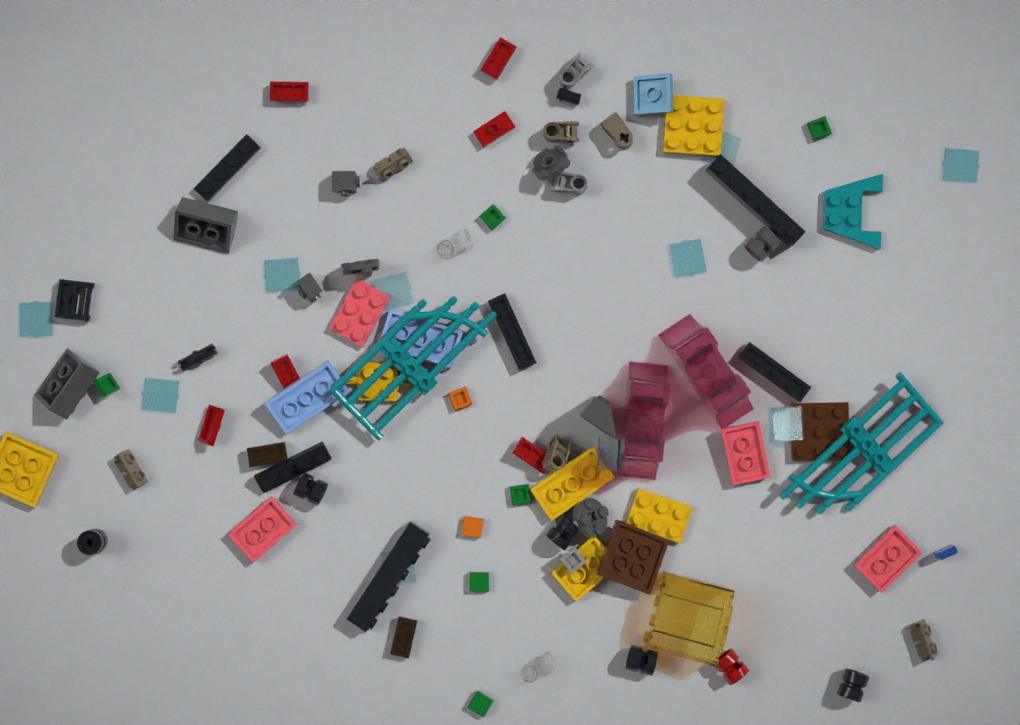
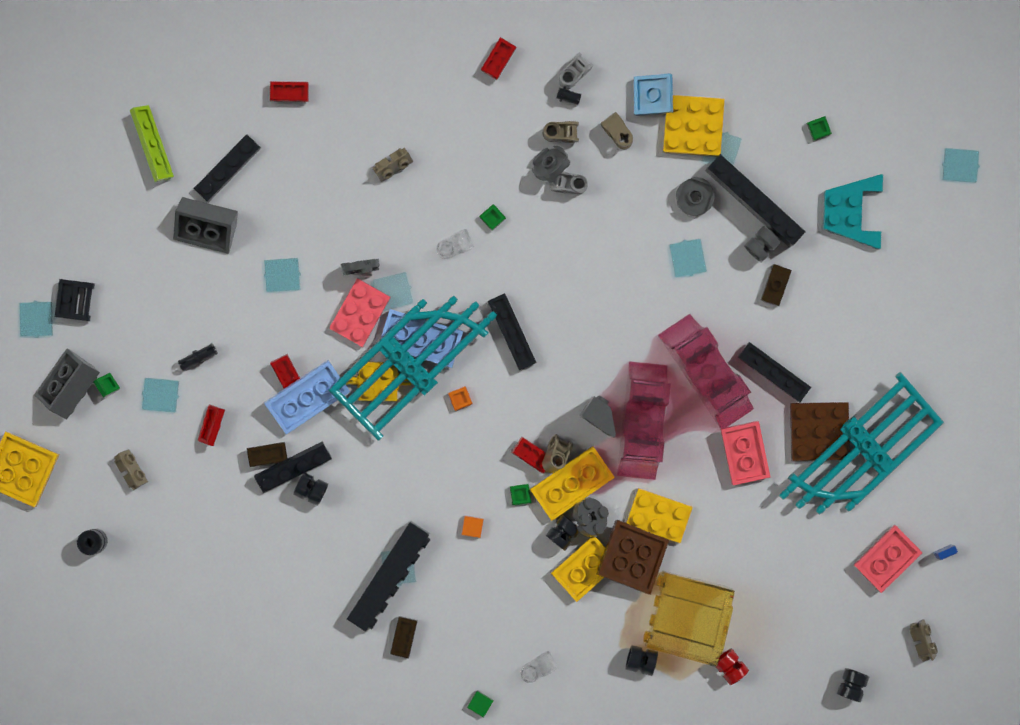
(151, 143): none -> lime plate
(262, 529): coral plate -> none
(308, 288): dark grey brick -> none
(345, 182): dark grey brick -> none
(479, 581): green tile -> none
(494, 129): red plate -> none
(572, 559): light grey plate -> none
(609, 453): clear light blue piece -> none
(704, 191): none -> dark grey plate
(776, 285): none -> dark brown plate
(787, 423): clear light blue piece -> none

